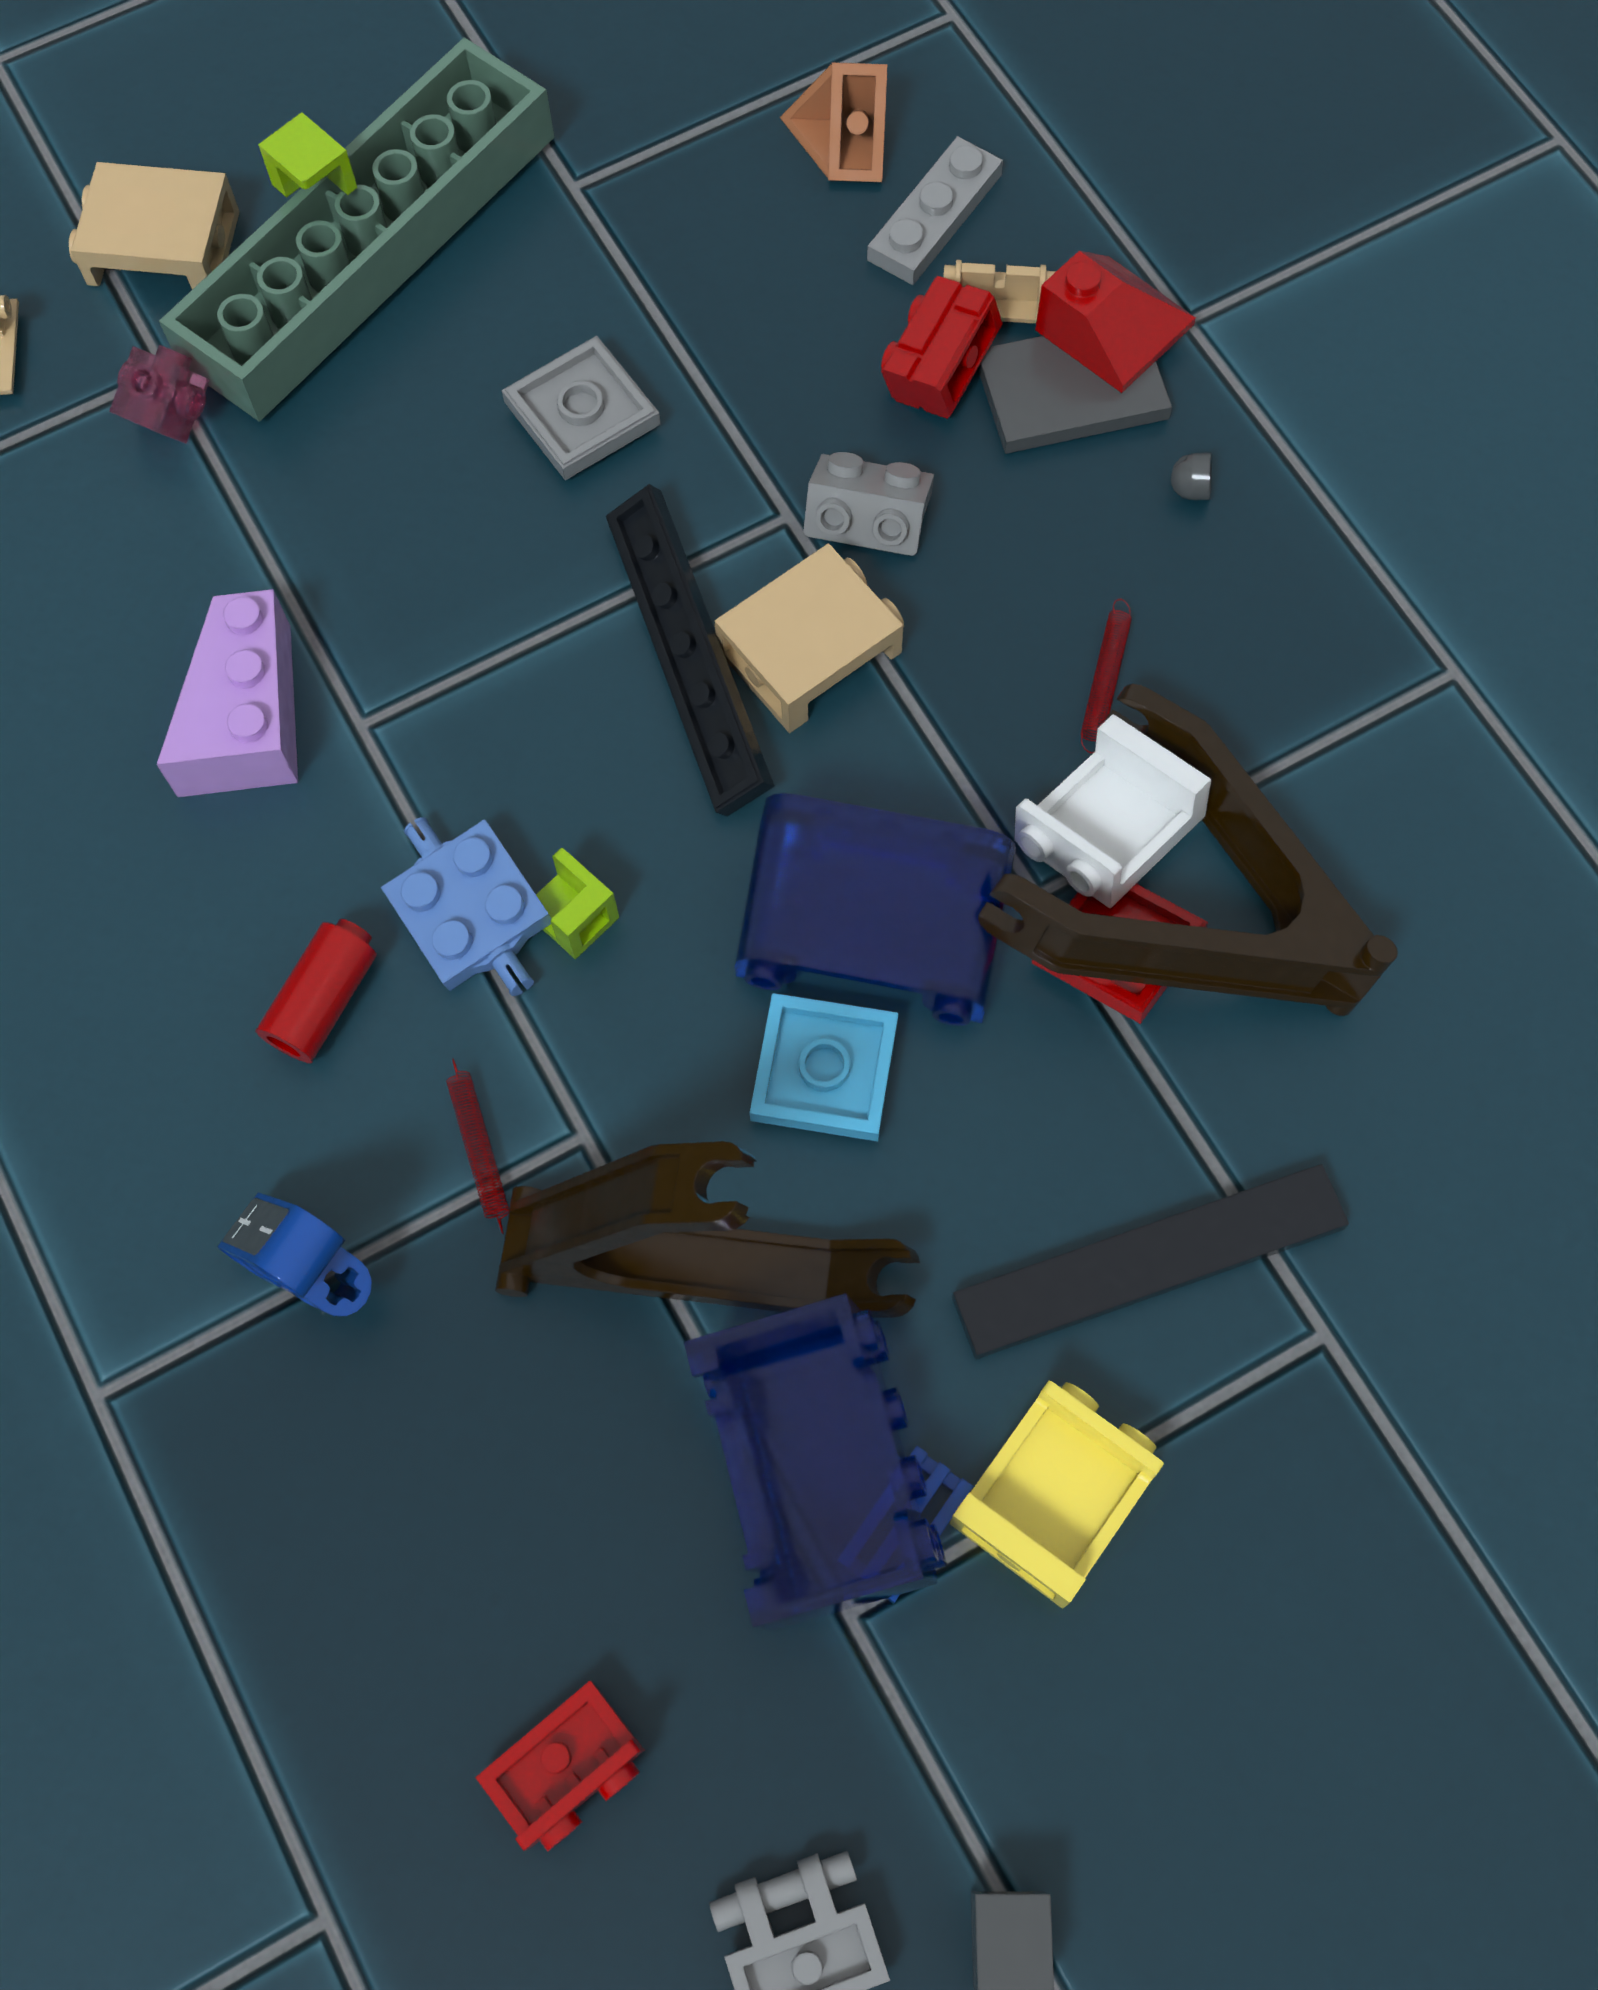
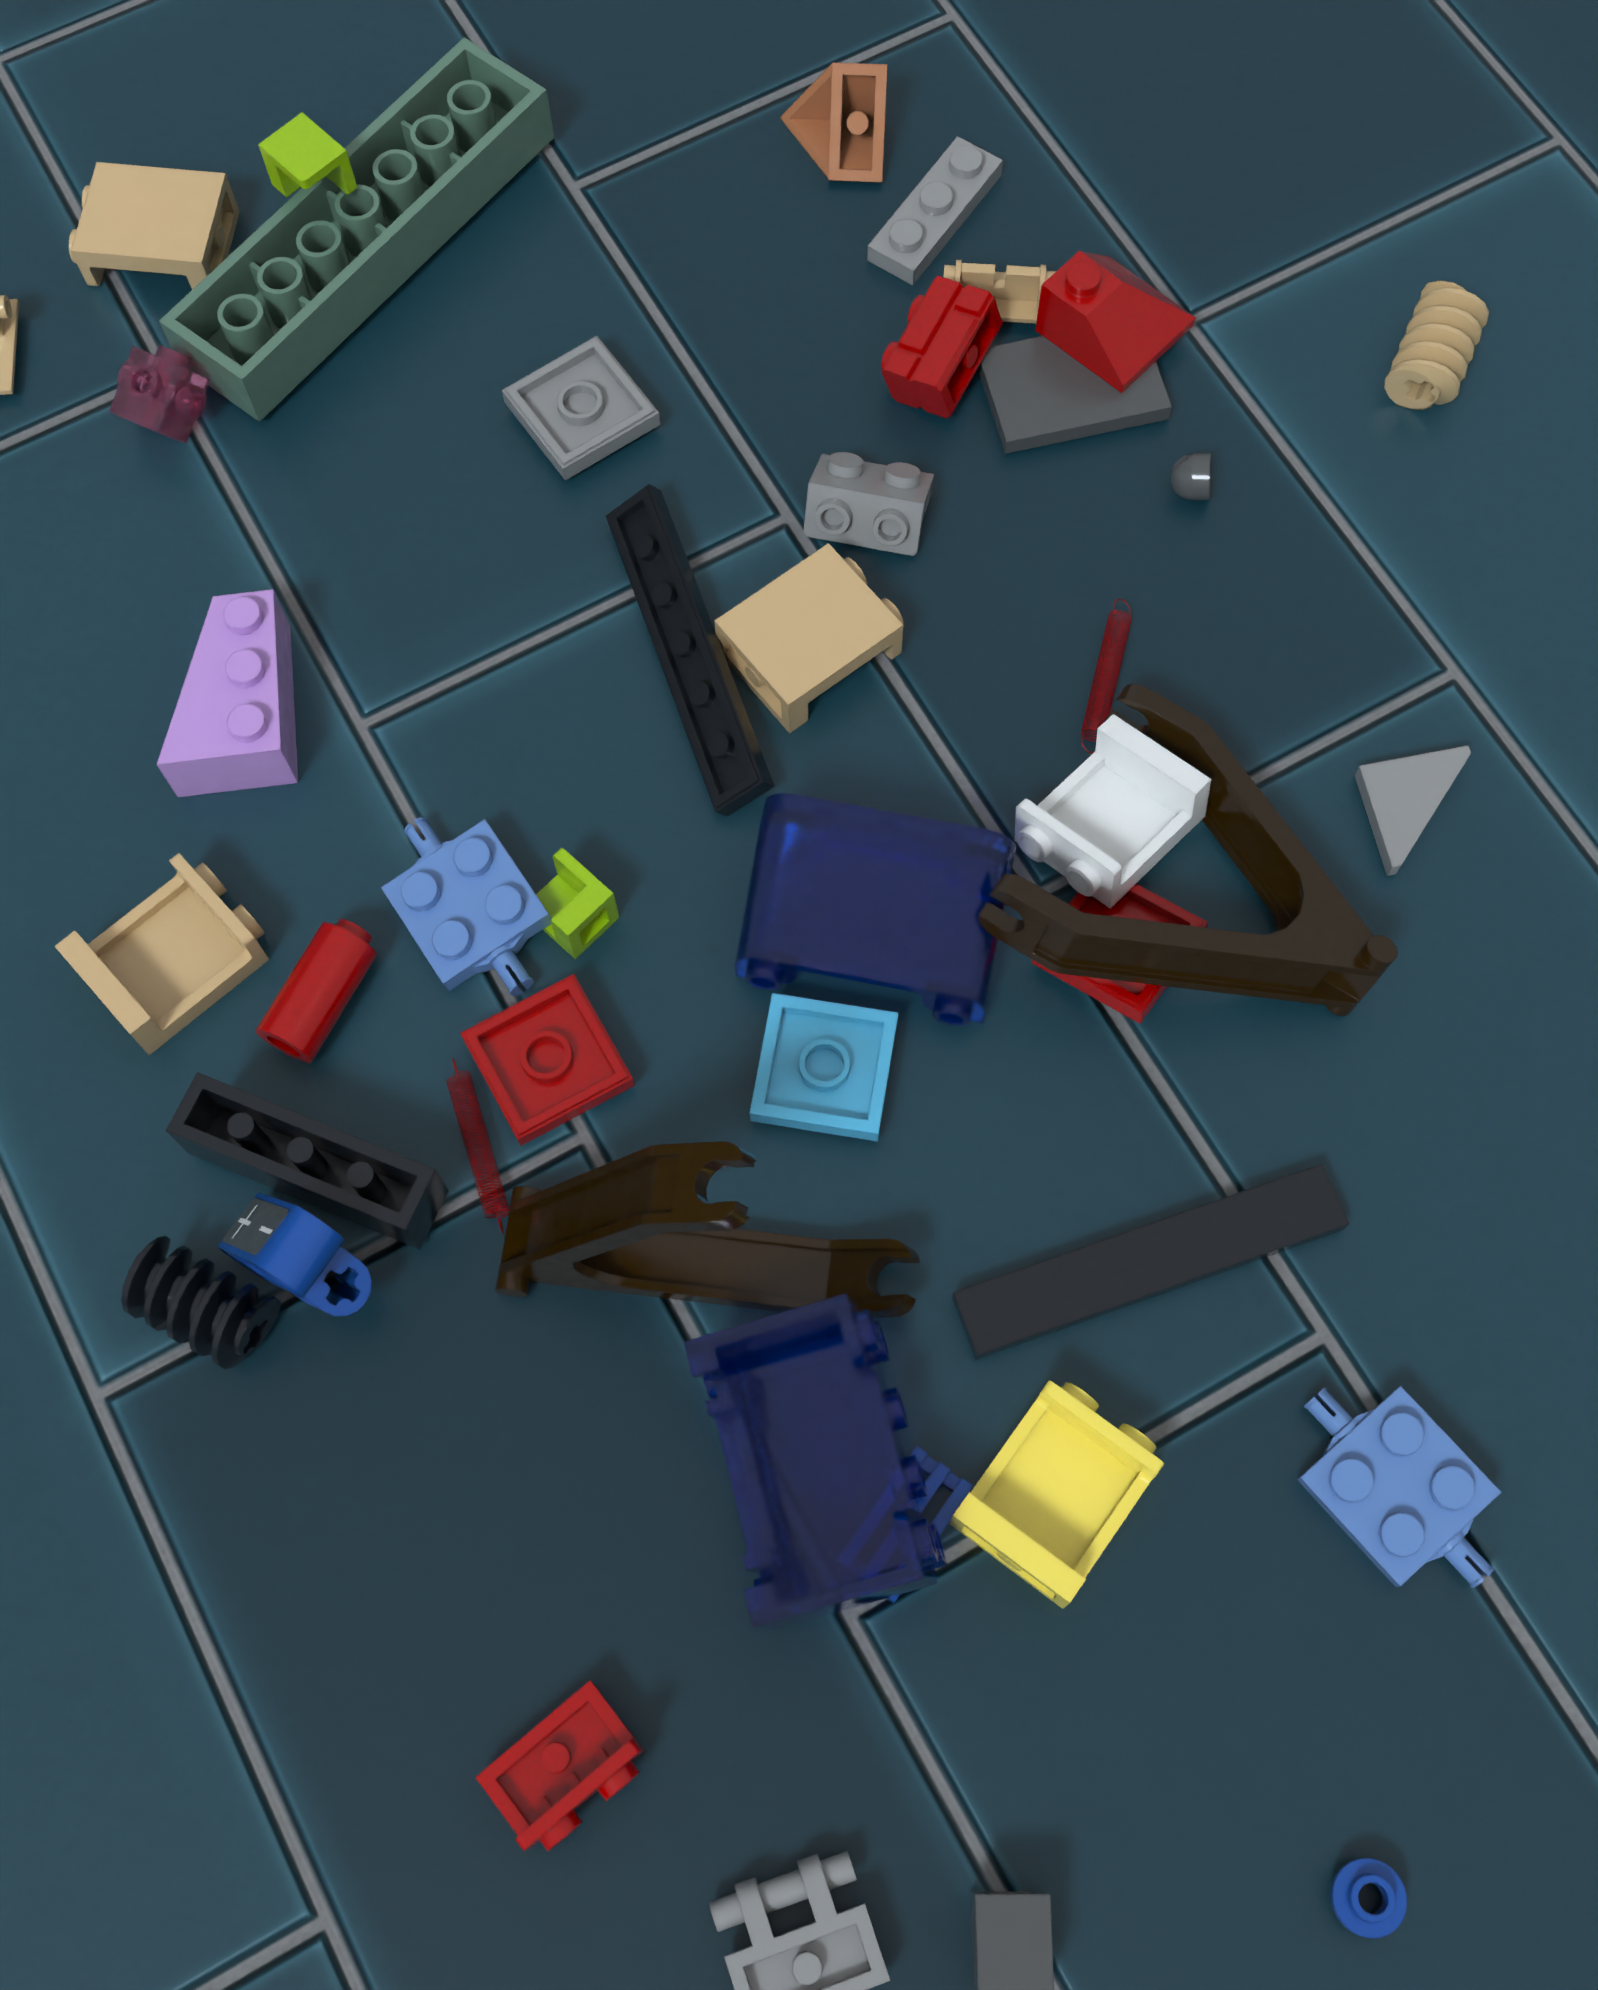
(169, 955): none -> tan panel
(193, 1307): none -> black piece
(308, 1160): none -> black brick
(547, 1059): none -> red plate
(1346, 1904): none -> blue plate
(1399, 1487): none -> medium blue plate
(1403, 797): none -> light grey tile
(1436, 346): none -> tan piece

